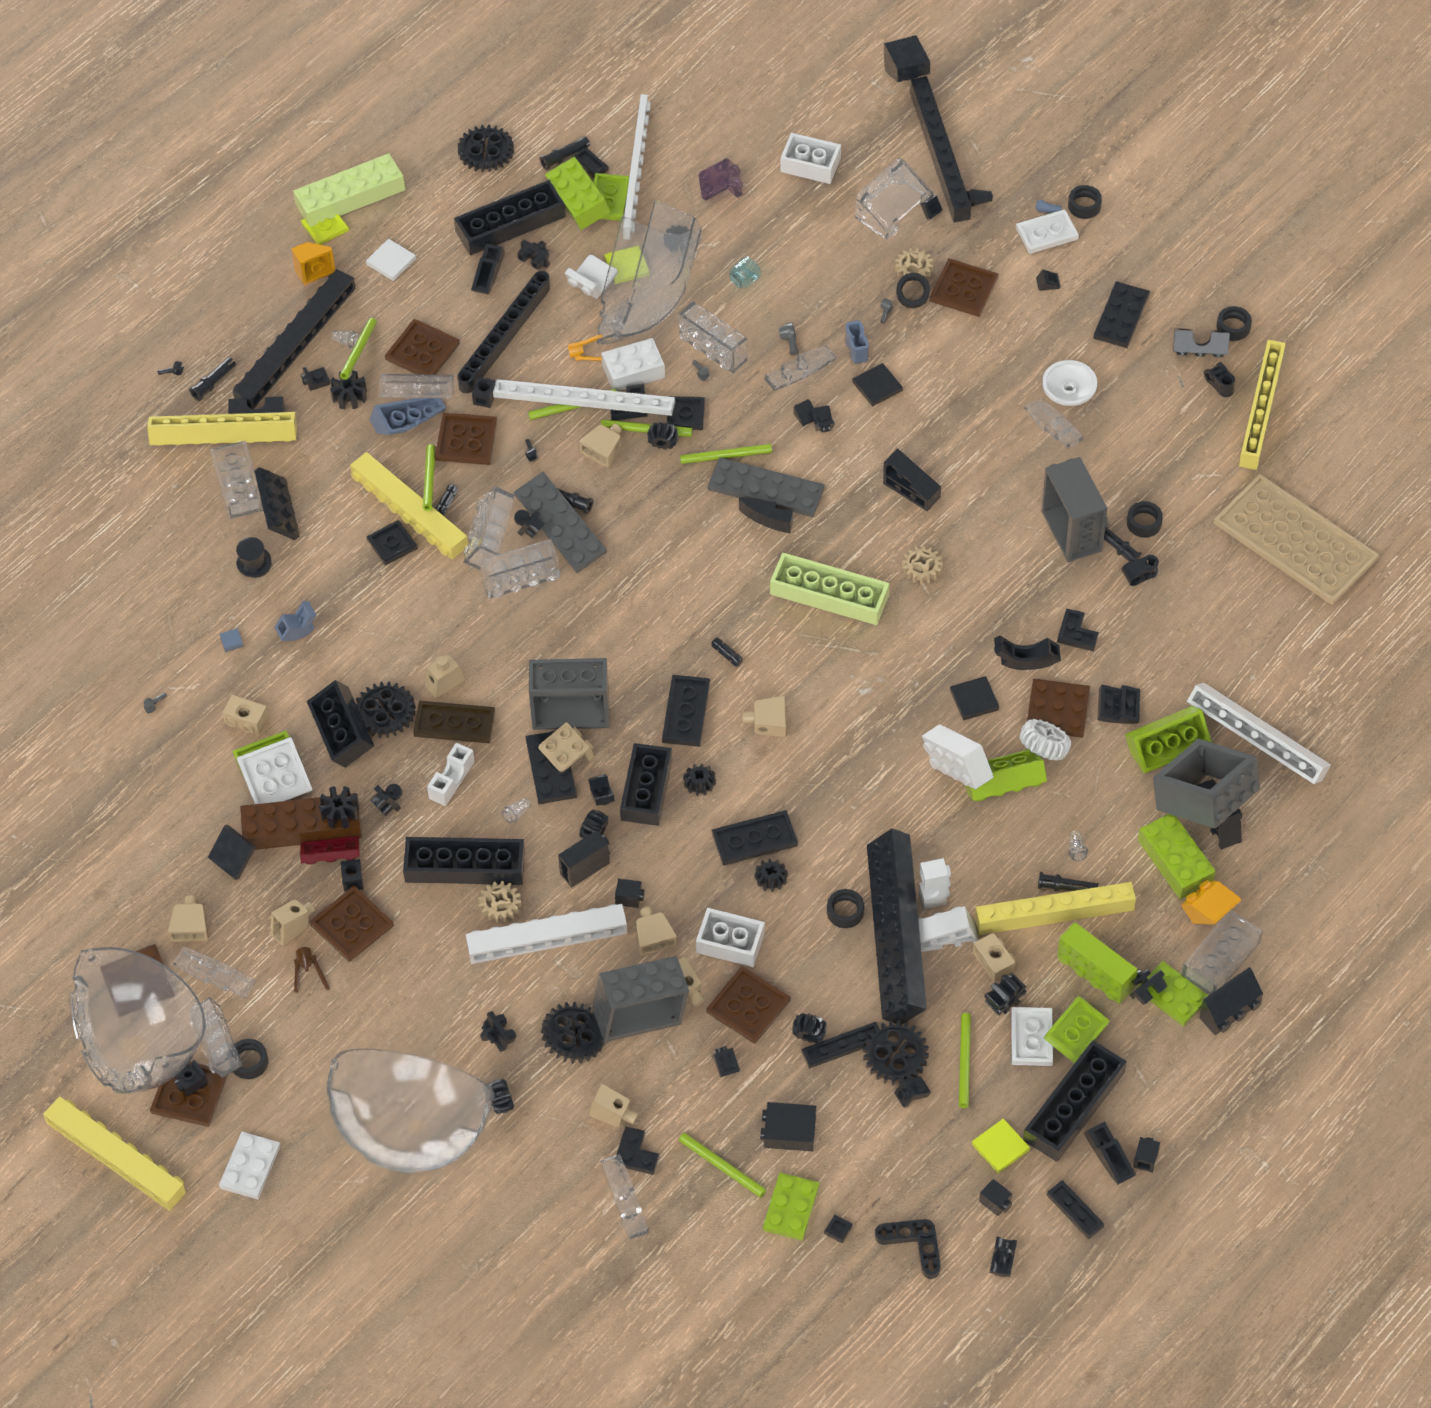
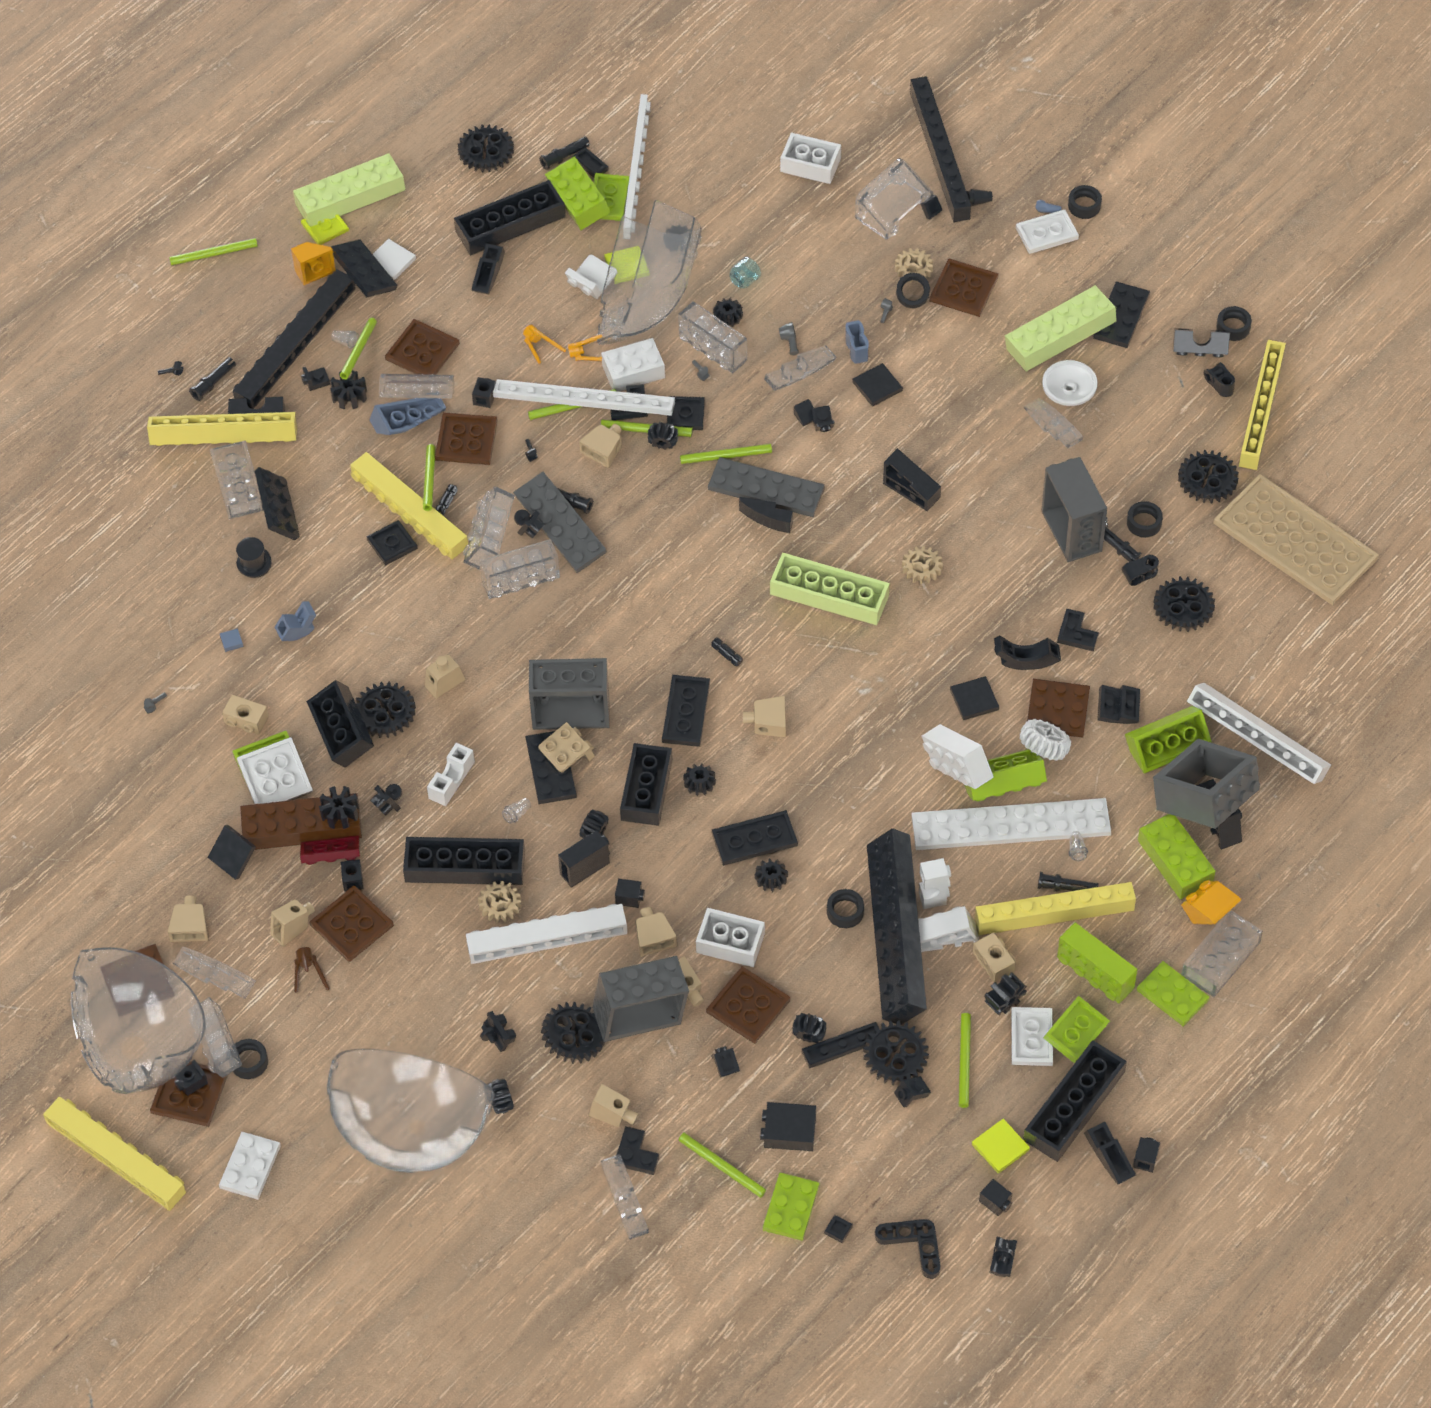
(214, 251): none -> lime piece
(363, 268): none -> black plate
(454, 721): dark brown plate -> none
(504, 331): black beam -> none
(534, 251): black hips -> none
(534, 335): none -> light orange plant
(601, 790): black bracket -> none
(719, 178): clear purple bracket -> none
(728, 311): none -> black gear
(906, 59): black slope -> none
(1010, 824): none -> white plate
(1047, 280): black slope -> none
(1060, 328): none -> yellowish green brick
(1075, 1209): black plate -> none
(1155, 981): black hips -> none
(1184, 604): none -> black gear
(1197, 469): none -> black gear
(1231, 1002): black slope -> none

